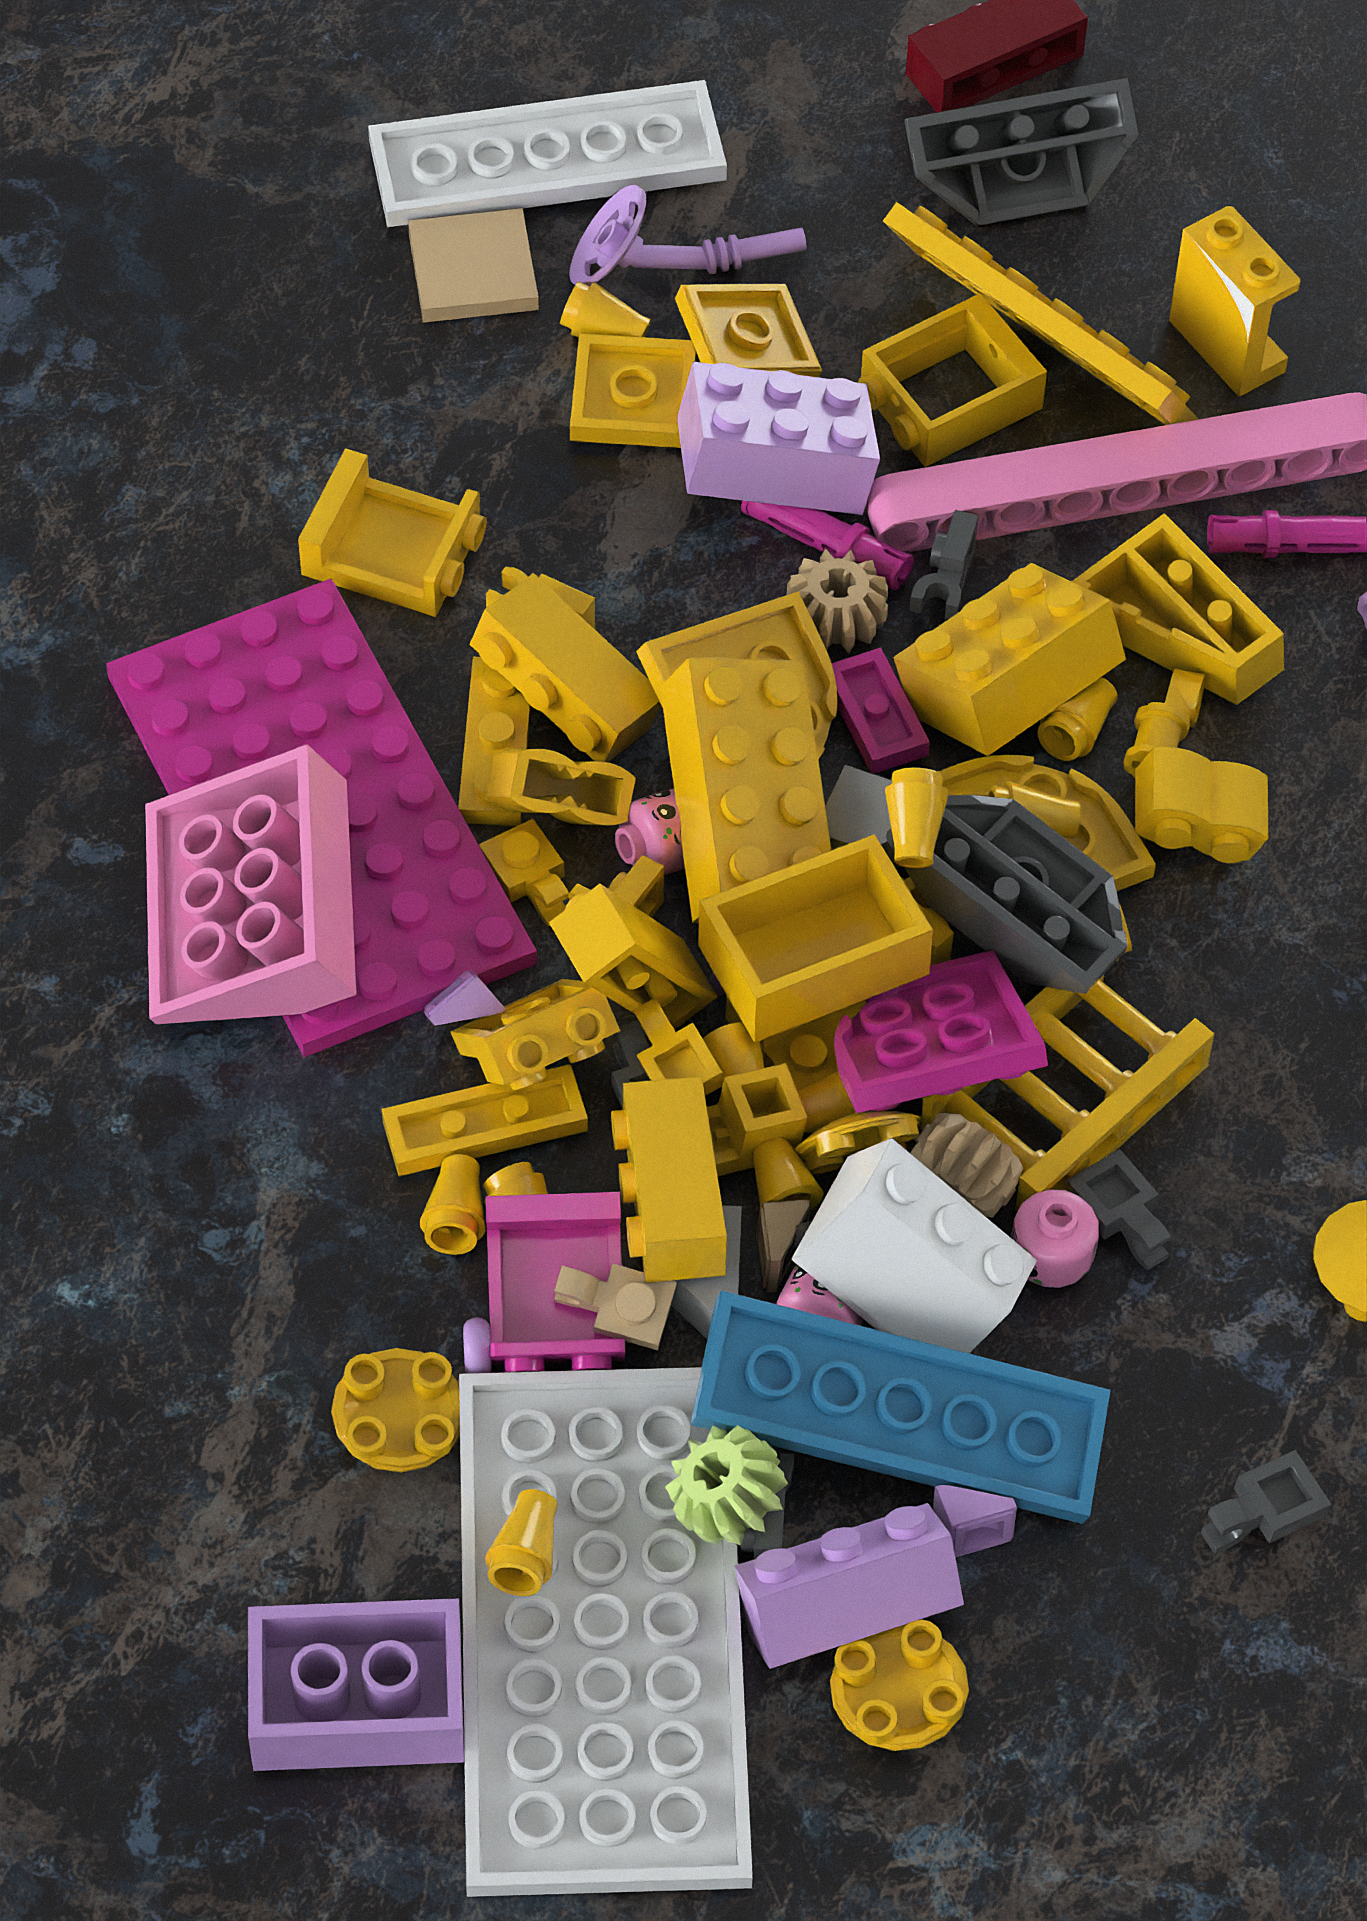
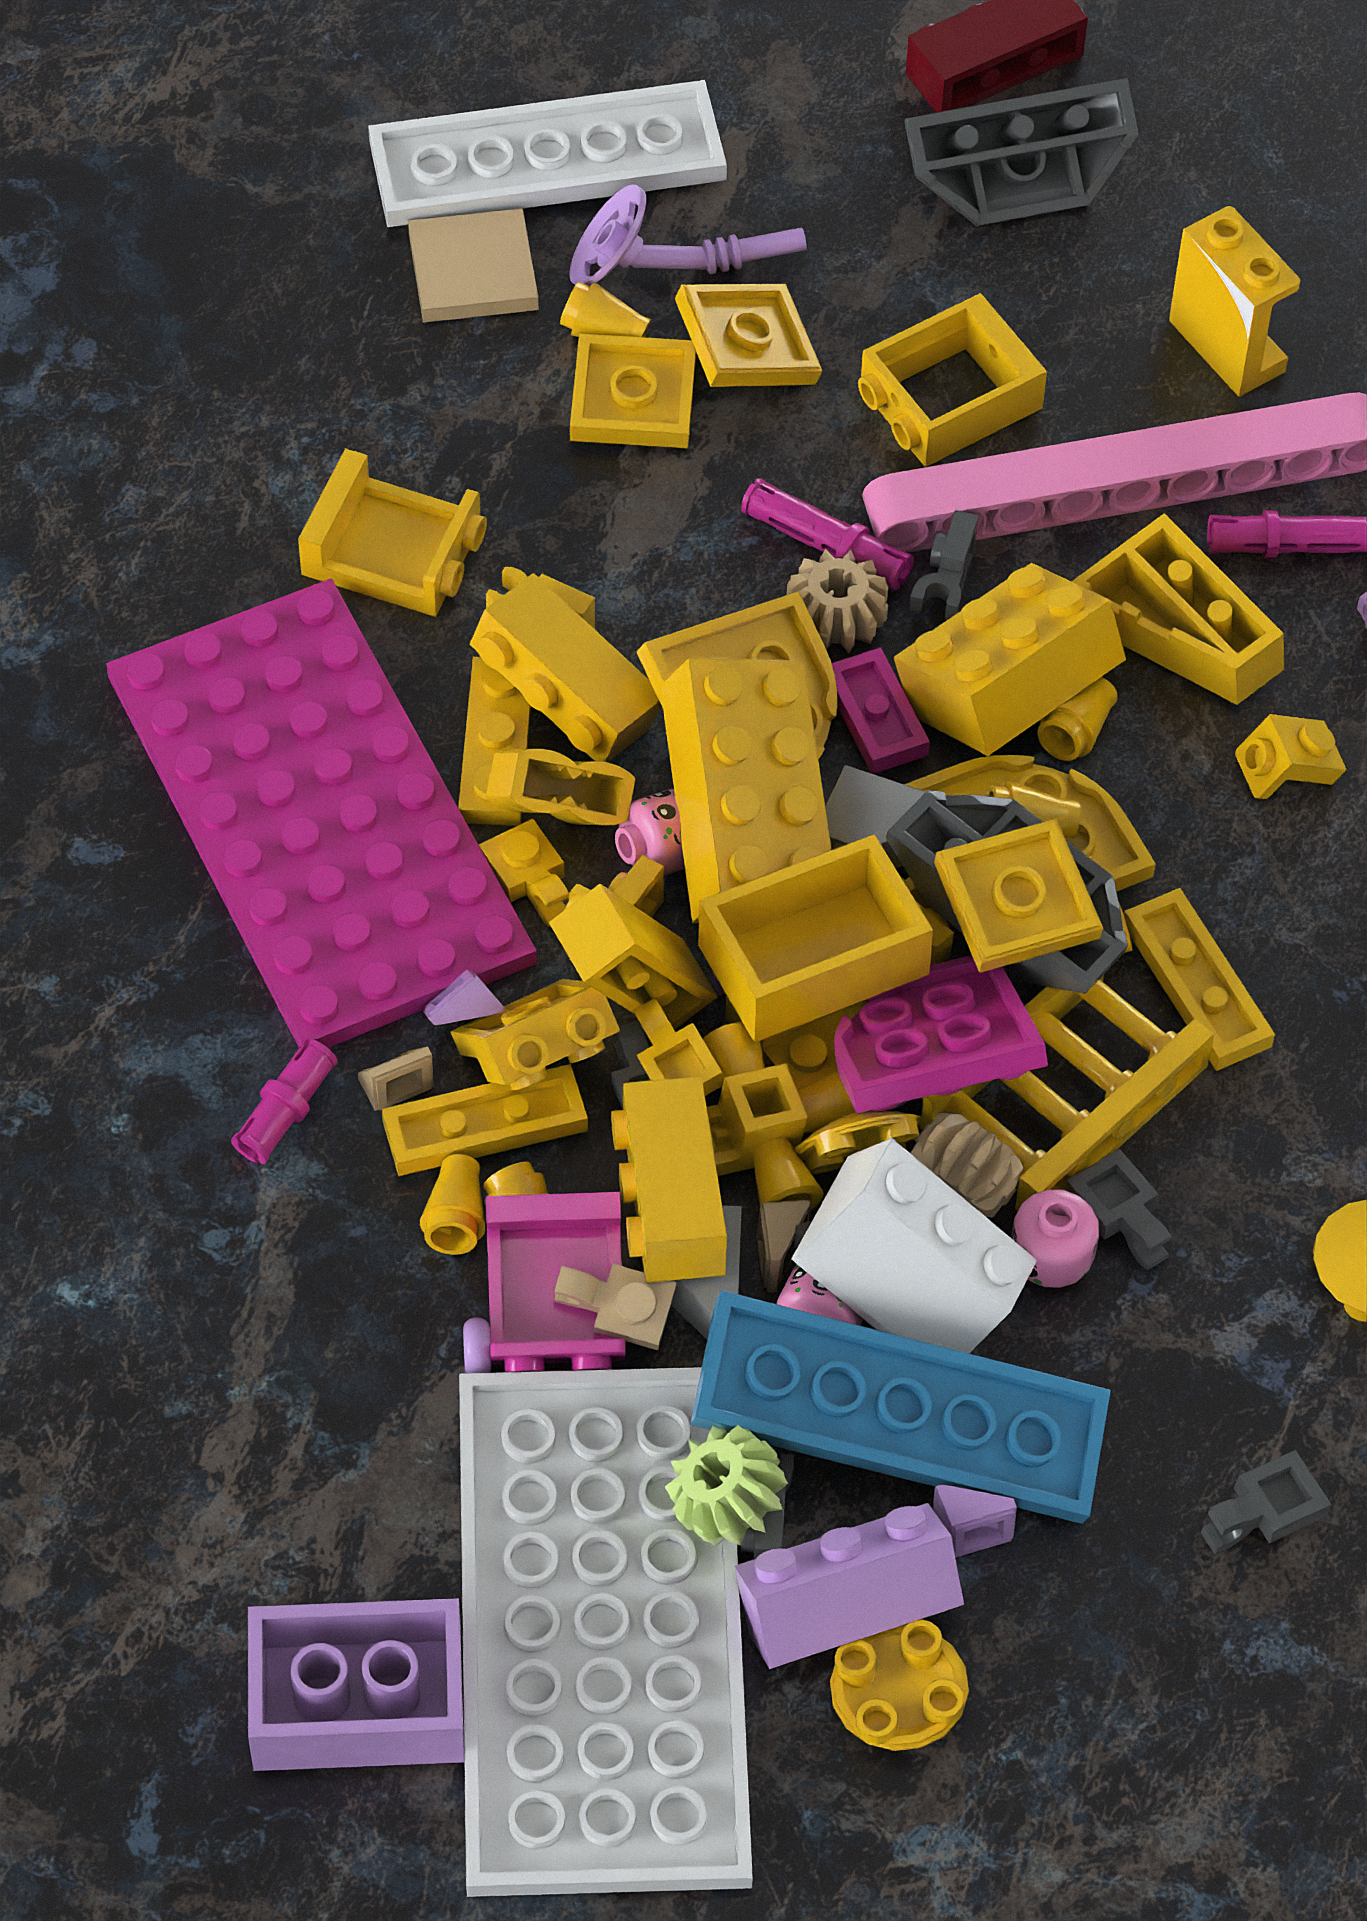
(251, 893): bright pink slope -> none
(284, 1101): none -> dark pink pin
(397, 1409): yellow dish -> none
(398, 1078): none -> tan slope
(523, 1548): yellow cone -> none
(777, 438): lavender brick -> none
(915, 814): yellow cone -> none
(1018, 895): none -> yellow tile
(1048, 320): yellow plate -> none
(1169, 721): yellow connector -> none
(1198, 977): none -> yellow plate
(1201, 804): yellow brick -> none
(1288, 750): none -> yellow bracket

